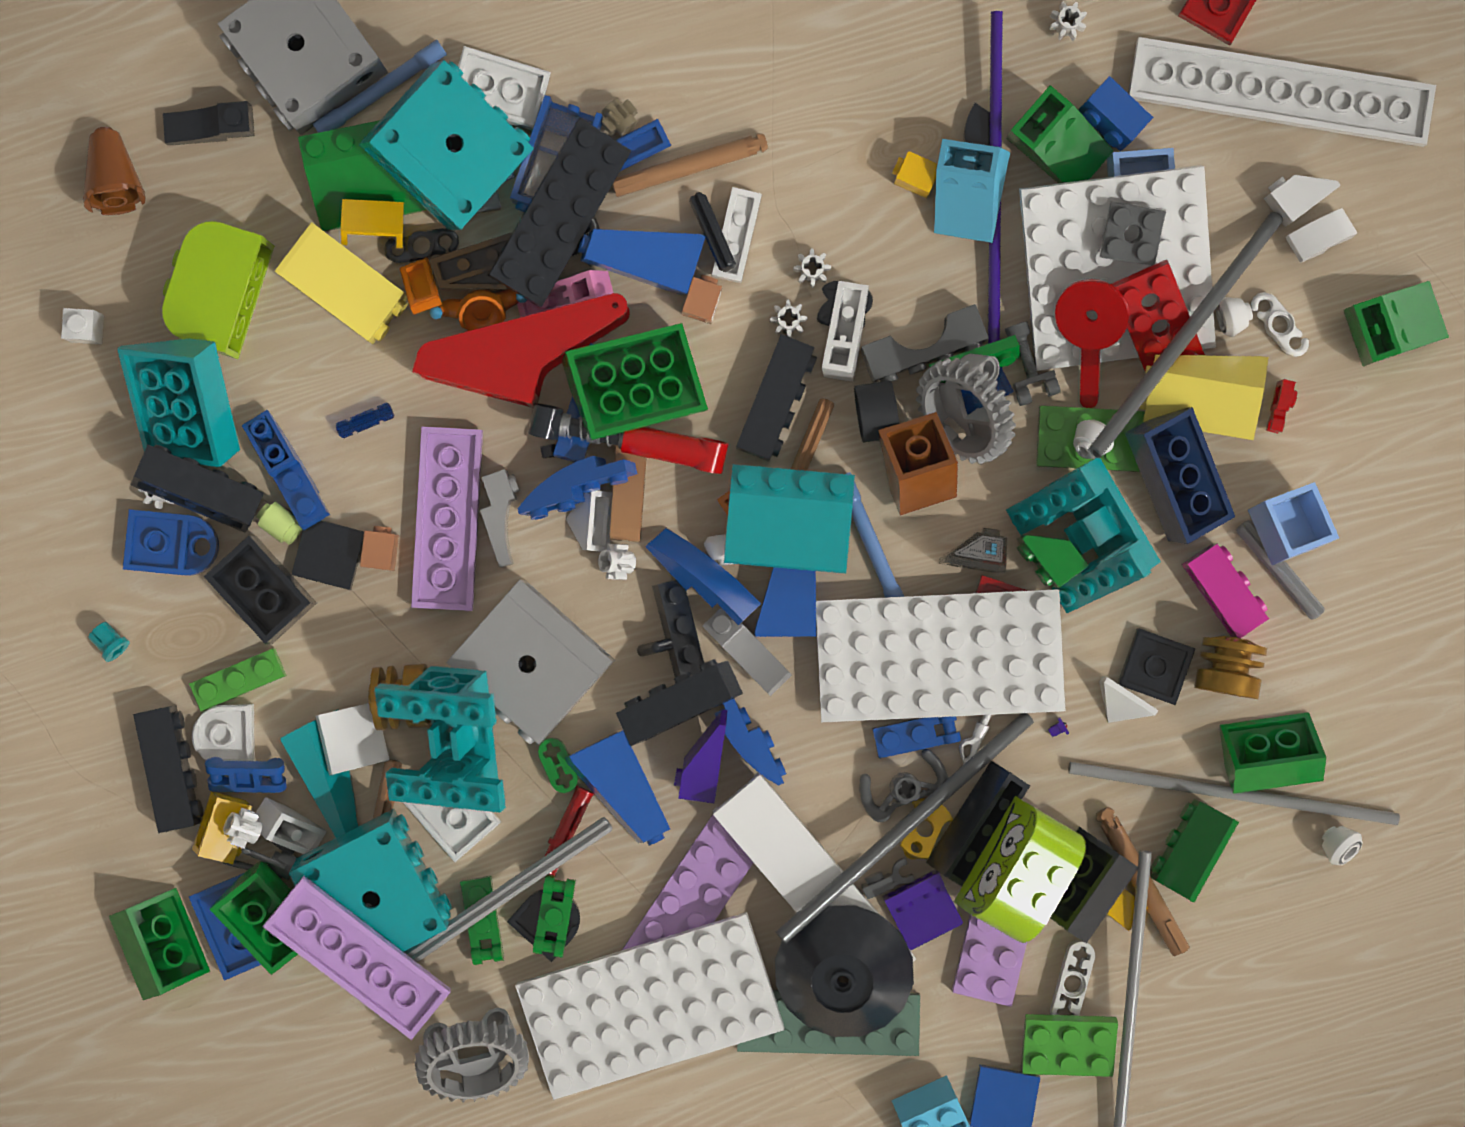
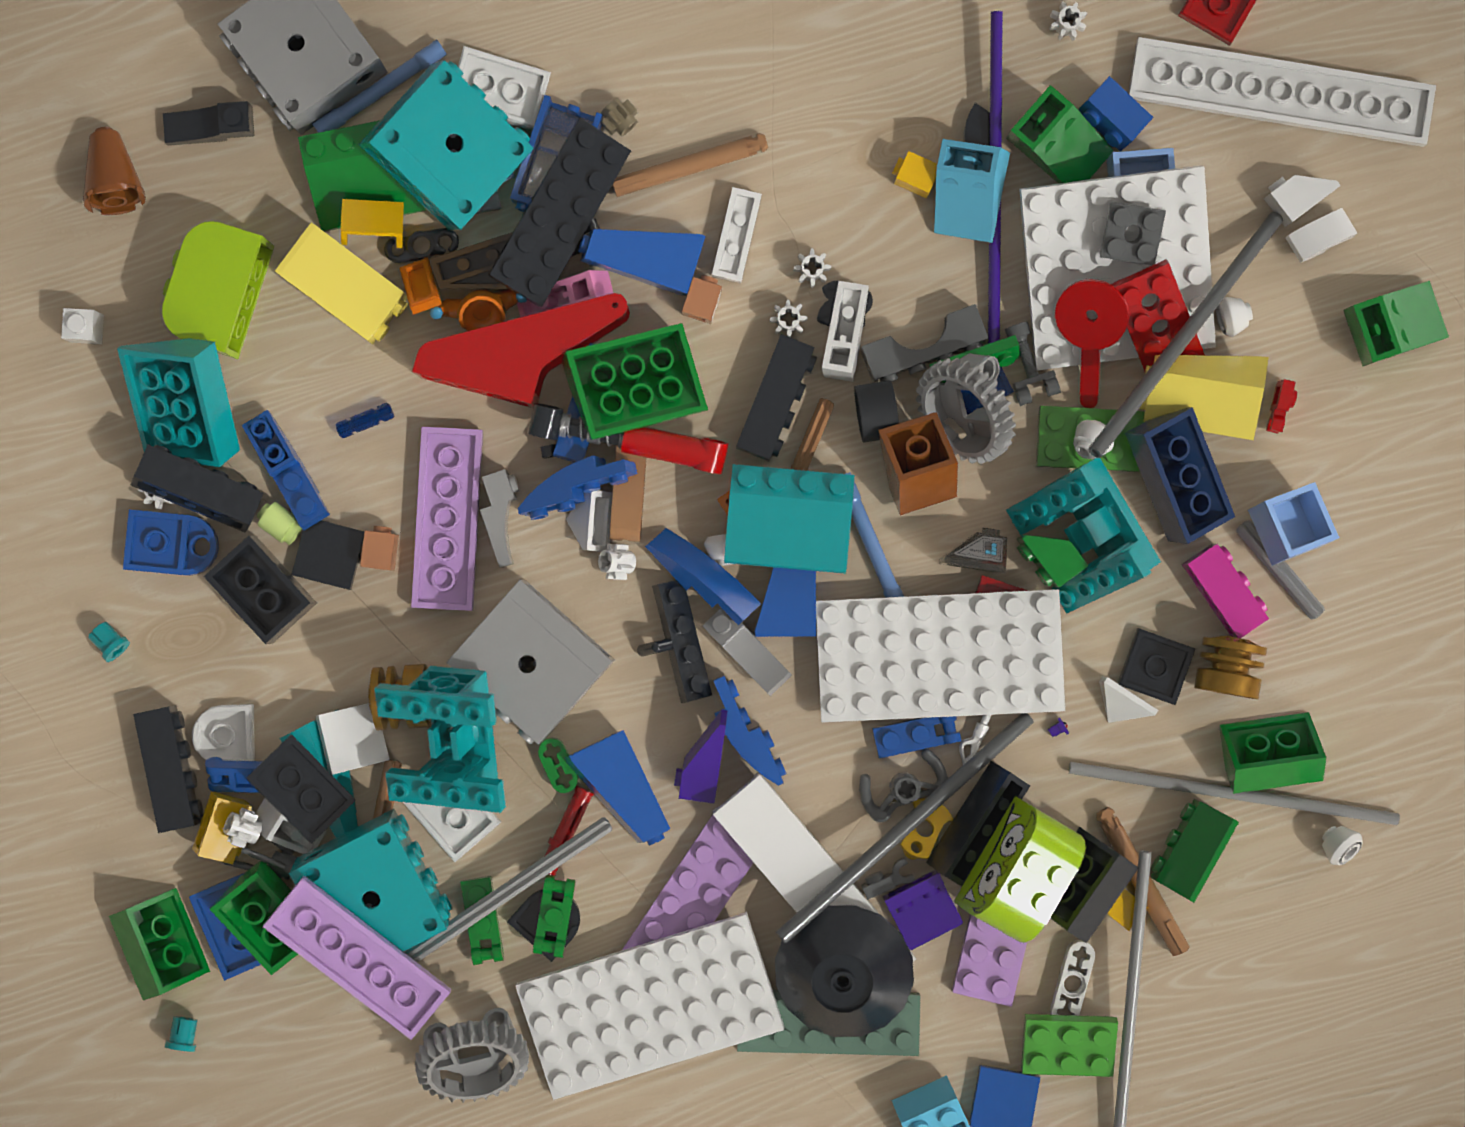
(182, 1034): none -> teal bush
(237, 679): bright green plate -> none
(300, 789): none -> black plate
(644, 142): blue tile -> none
(680, 702): black brick -> none
(712, 231): black axle -> none
(1278, 309): white piece -> none

